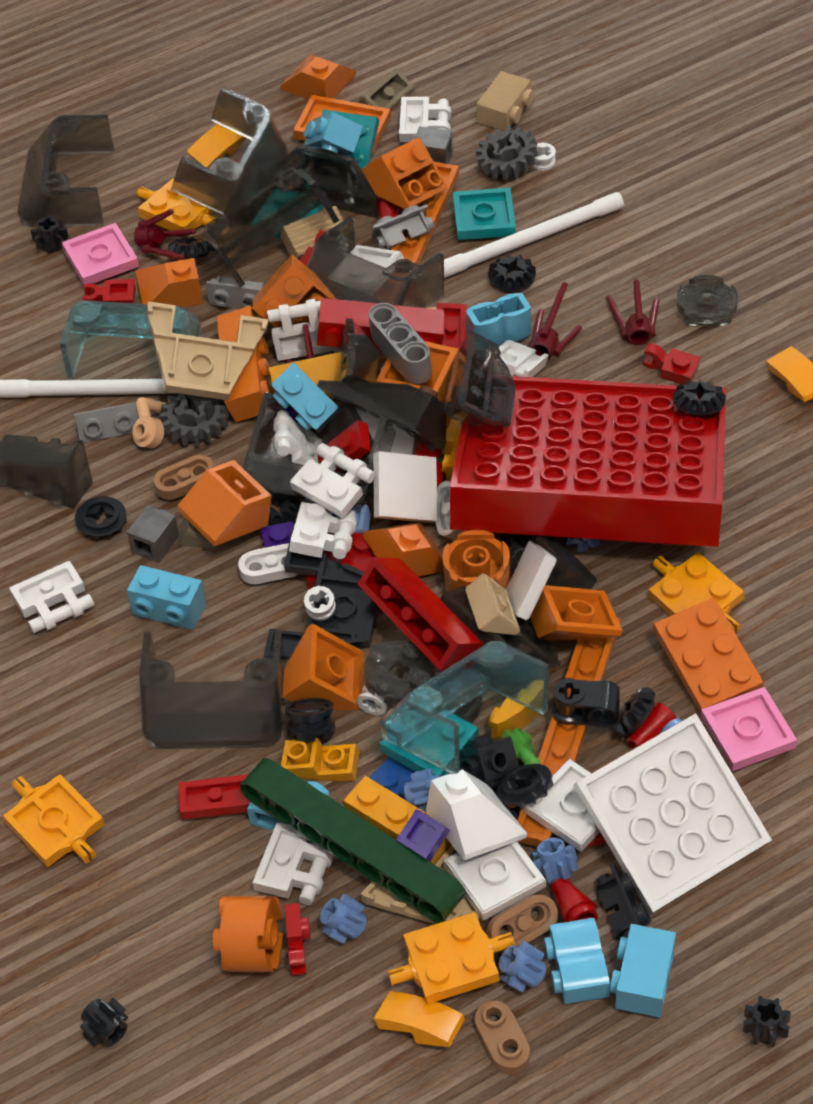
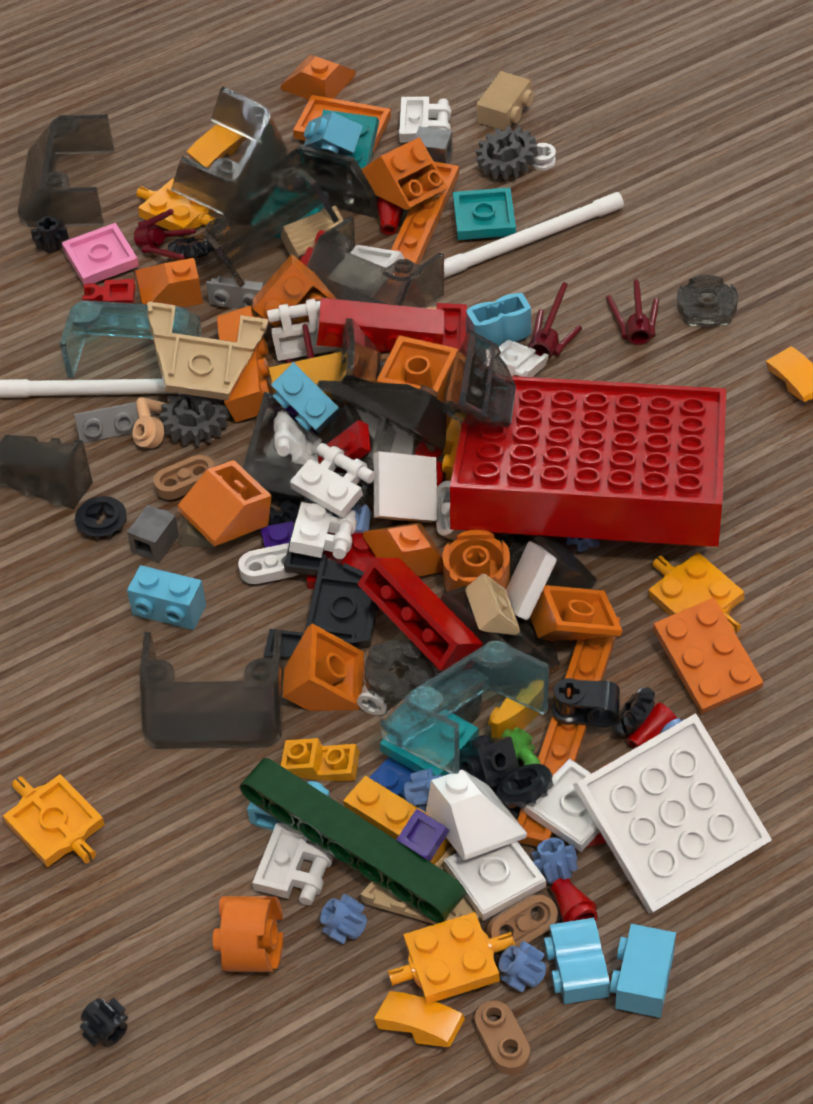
(48, 589): white plate -> none
(212, 797): red plate -> none
(297, 931): red plate -> none
(310, 719): black wheel -> none
(315, 595): white bush -> none
(388, 90): dark tan slope -> none
(391, 229): light grey hinge -> none
(400, 343): light grey beam -> none
(517, 279): black gear -> none
(619, 891): black hinge -> none
(675, 366): red plate -> none
(687, 398): black gear -> none
(748, 729): bright pink plate -> none
(776, 1020): black gear -> none

